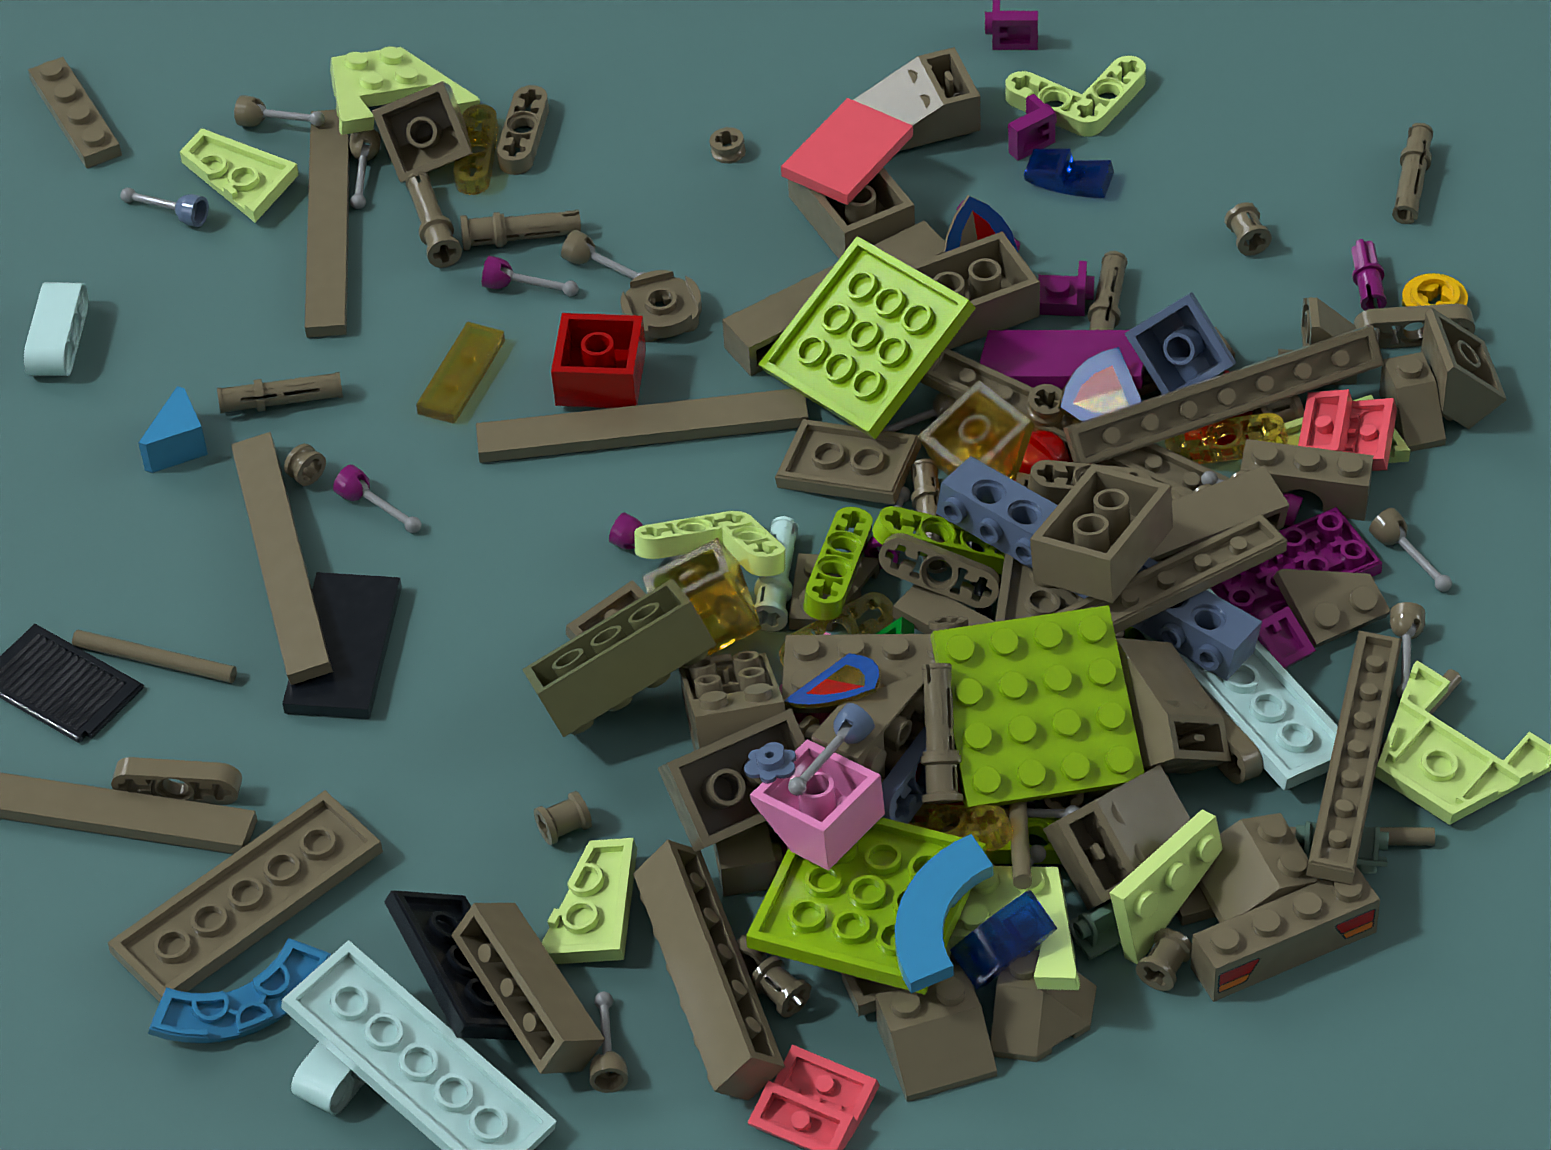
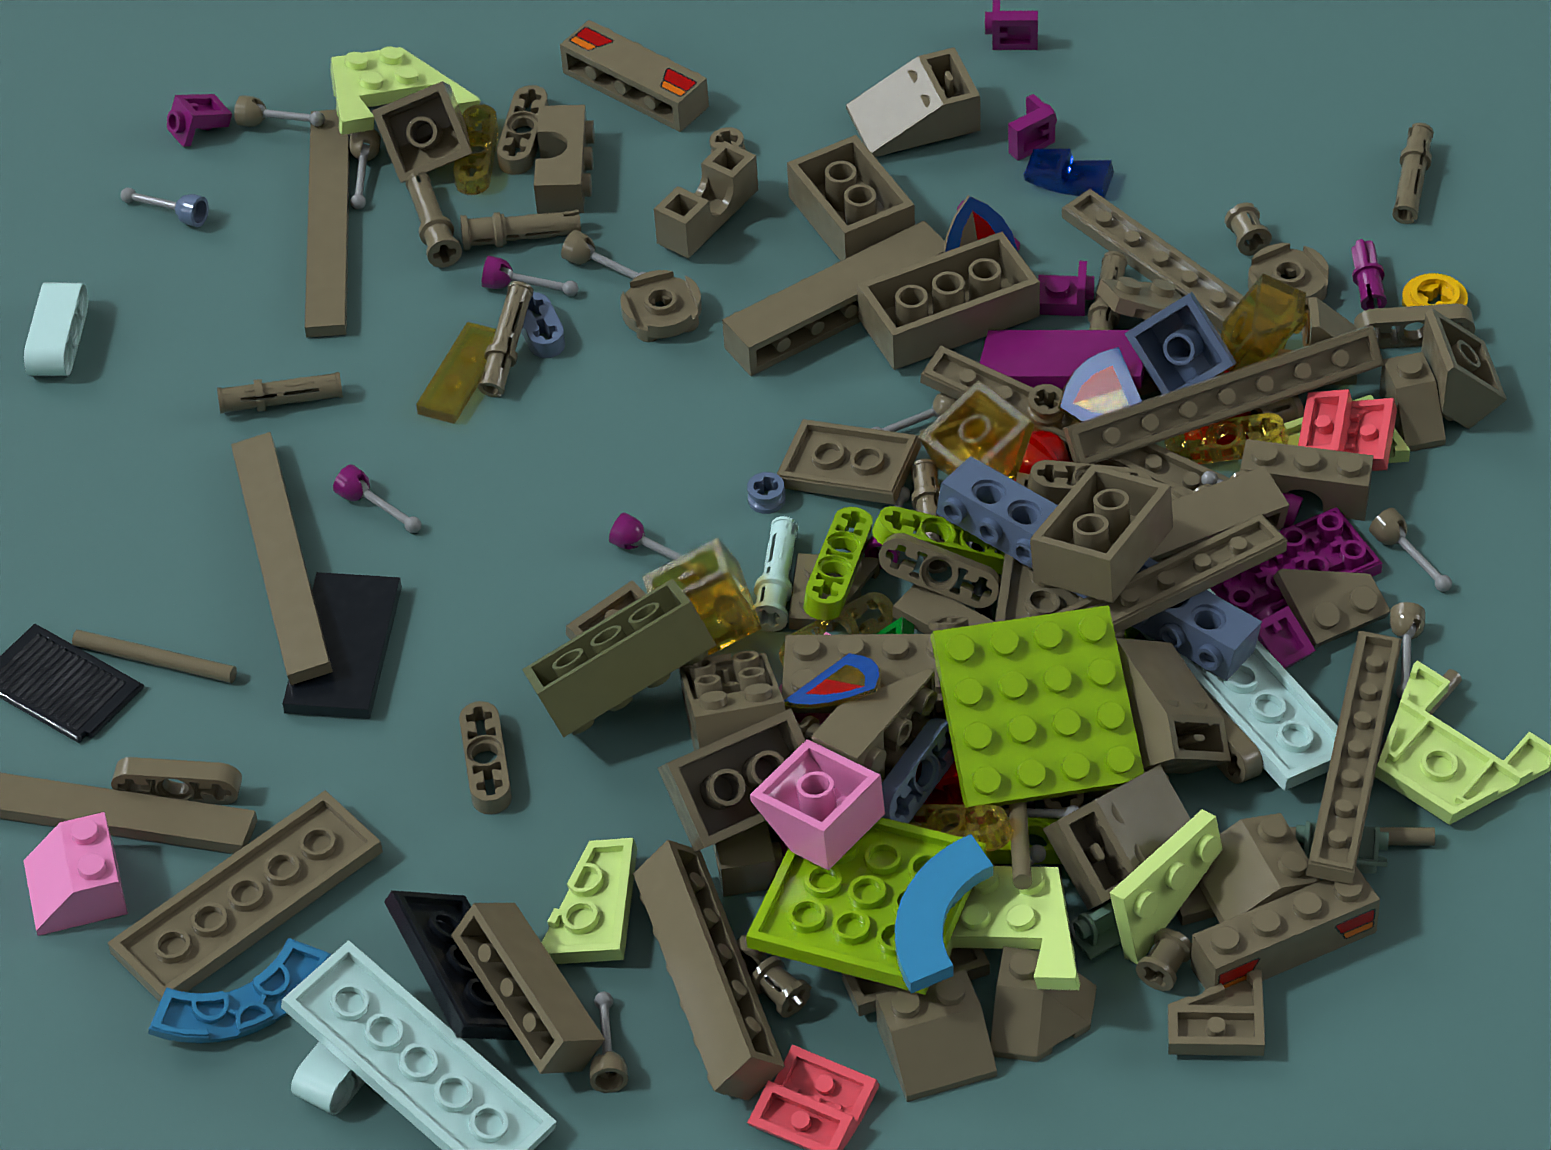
(74, 112): dark tan plate -> none
(74, 876): none -> bright pink slope
(173, 435): dark azure slope -> none
(194, 112): none -> magenta bracket
(238, 171): yellowish green wing -> none
(304, 464): dark tan bush -> none
(494, 770): none -> dark tan beam
(502, 353): none -> dark tan pin
(546, 323): none -> sand blue beam
(562, 818): dark tan bush -> none
(564, 158): none -> dark tan arch
(598, 360): red brick -> none
(634, 75): none -> dark tan brick
(640, 425): dark tan tile -> none
(690, 219): none -> dark tan arch
(738, 531): yellowish green beam -> none
(766, 482): none -> sand blue bush
(770, 763): sand blue plant -> none
(847, 151): coral tile -> none
(851, 727): hinge -> none
(866, 337): lime plate -> none
(940, 754): dark tan pin -> none
(1003, 939): clear blue slope -> none
(1078, 108): yellowish green beam -> none
(1137, 298): none -> dark tan wing
(1150, 253): none -> dark tan tile
(1219, 1020): none -> dark tan wing
(1263, 321): none -> clear yellow slope
(1306, 265): none -> dark tan plate

